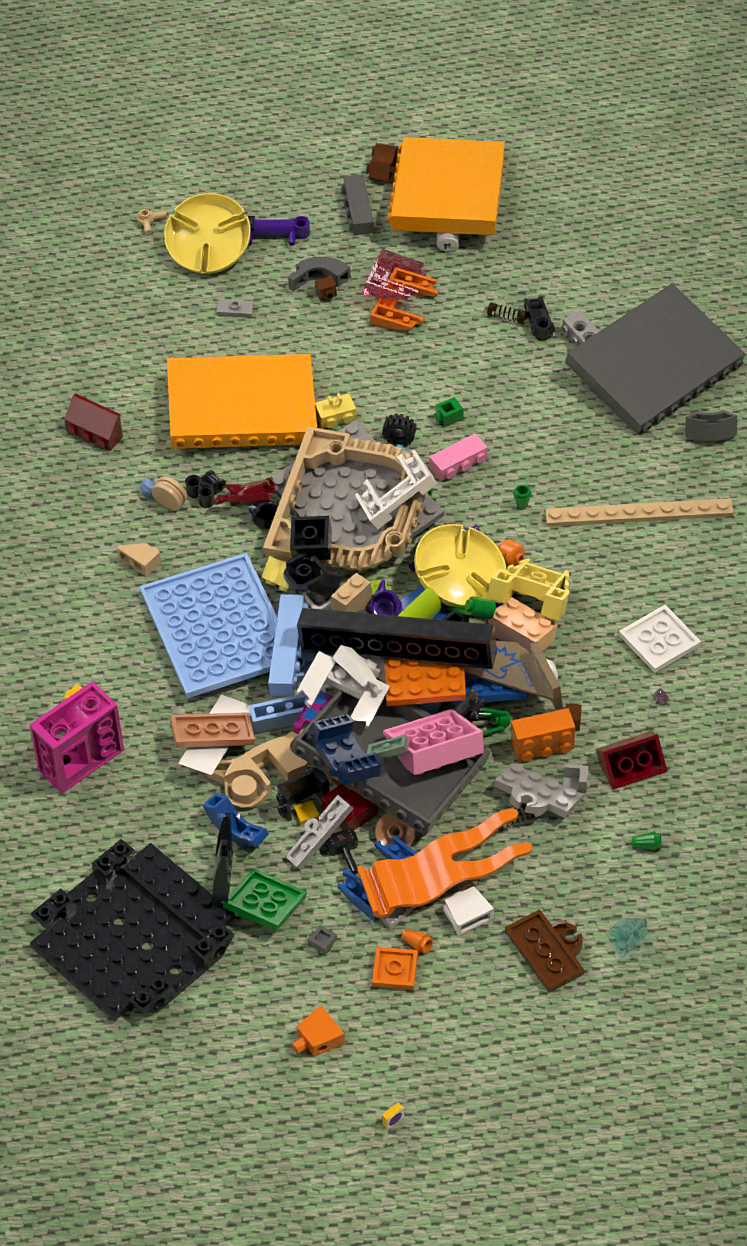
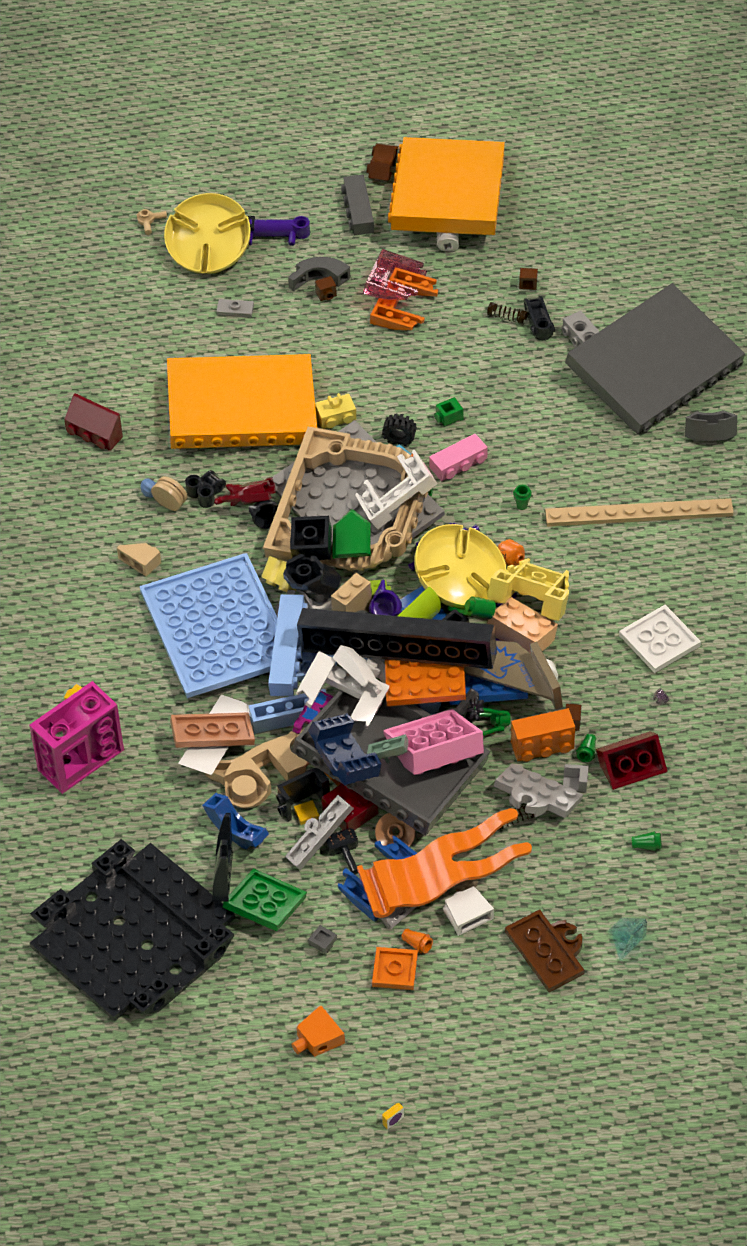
(351, 536): none -> green tile
(528, 278): none -> reddish brown plate
(586, 749): none -> green cone

